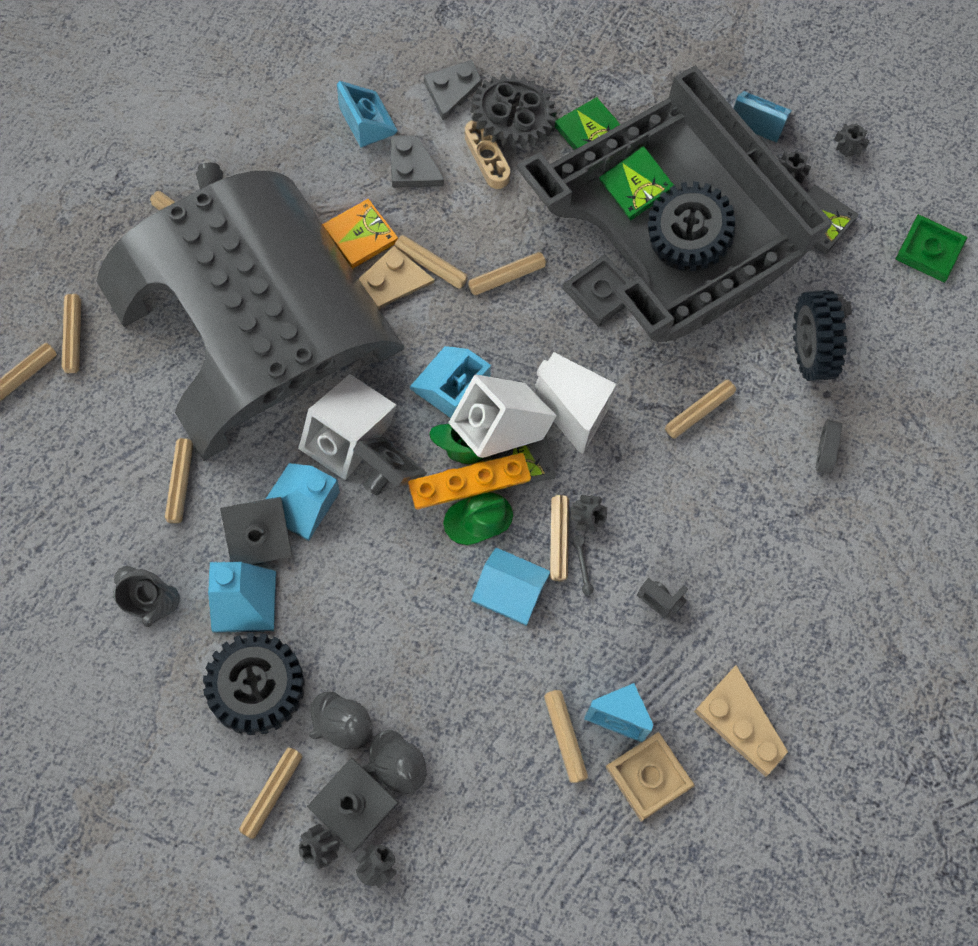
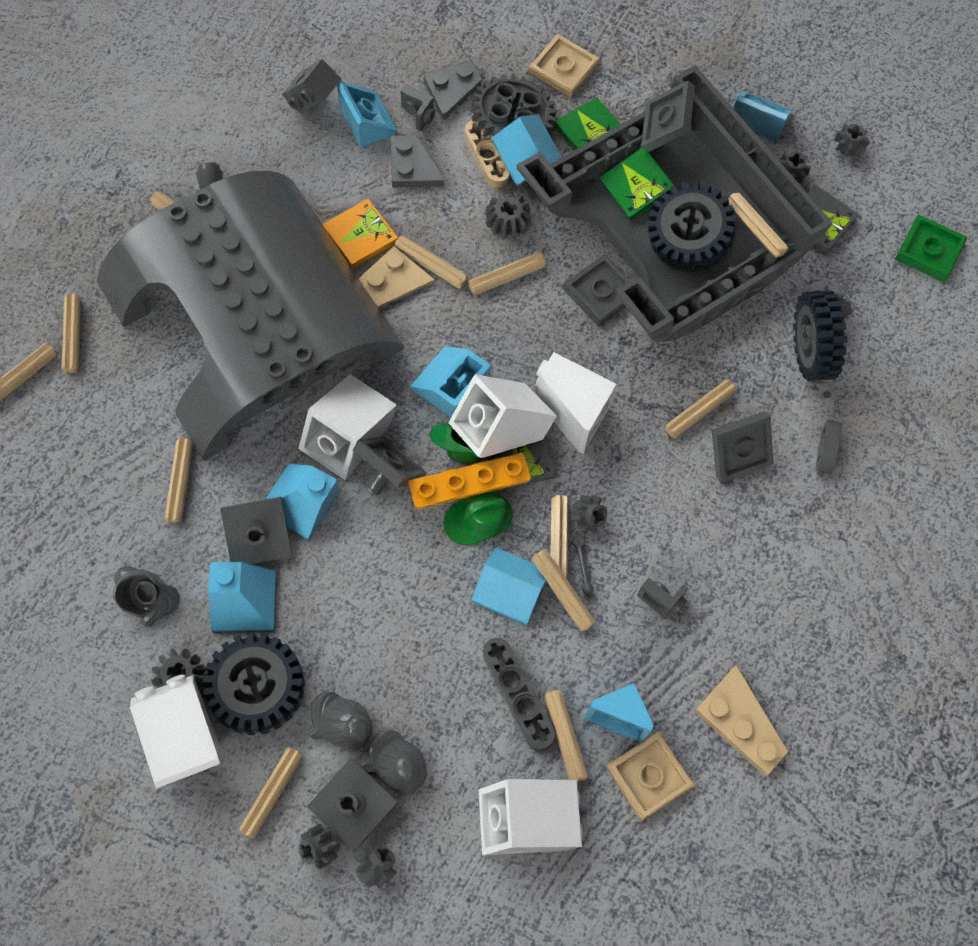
(174, 665): none -> dark grey gear
(175, 730): none -> white slope
(311, 86): none -> dark grey brick
(418, 103): none -> dark grey bracket
(508, 215): none -> dark grey gear
(521, 692): none -> dark grey beam
(522, 140): none -> medium azure slope
(530, 816): none -> white slope
(563, 590): none -> tan axle
(564, 65): none -> tan tile
(669, 117): none -> dark grey tile
(743, 446): none -> dark grey tile
(757, 225): none -> tan axle

